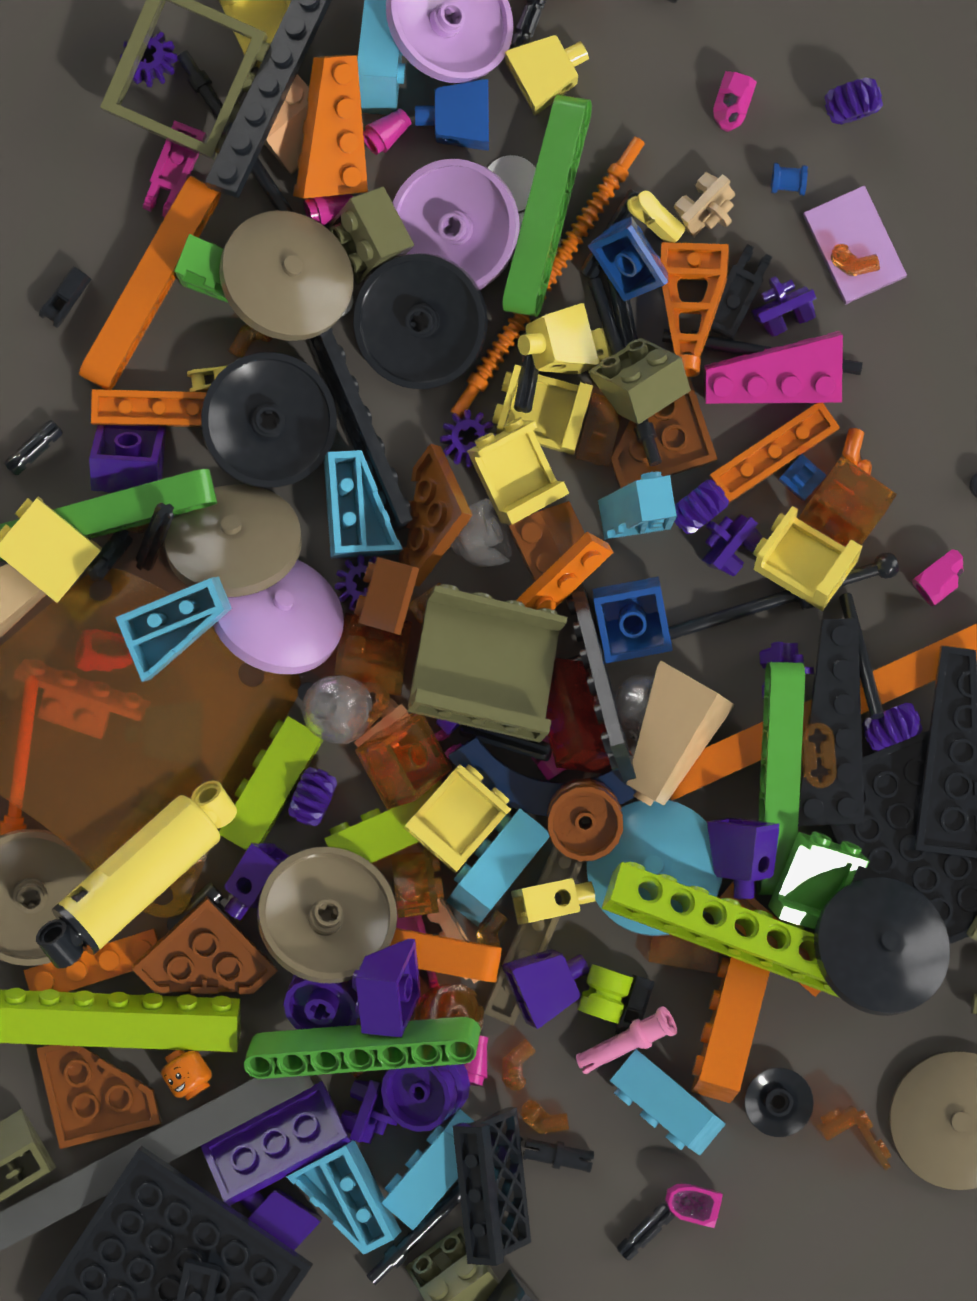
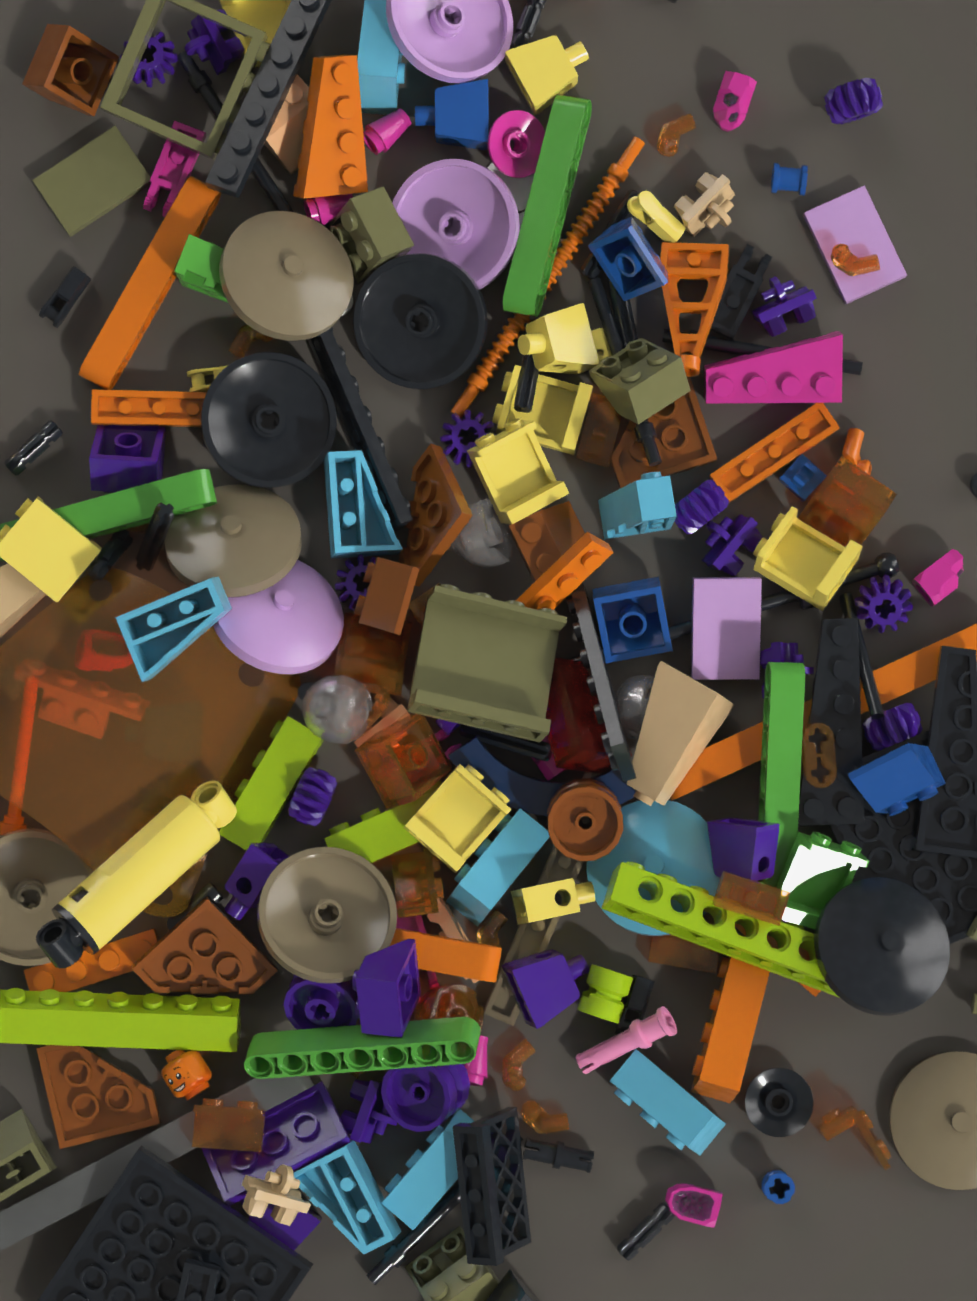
(70, 69): none -> dark orange slope
(92, 181): none -> olive tile
(210, 45): none -> dark purple hips
(228, 1126): none -> clear orange bracket
(276, 1189): none -> tan hips
(527, 137): none -> dark pink dish
(670, 134): none -> clear orange arm
(726, 628): none -> lavender tile
(751, 898): none -> clear orange plate
(768, 1181): none -> blue bush
(891, 612): none -> dark purple gear
(898, 778): none -> blue slope

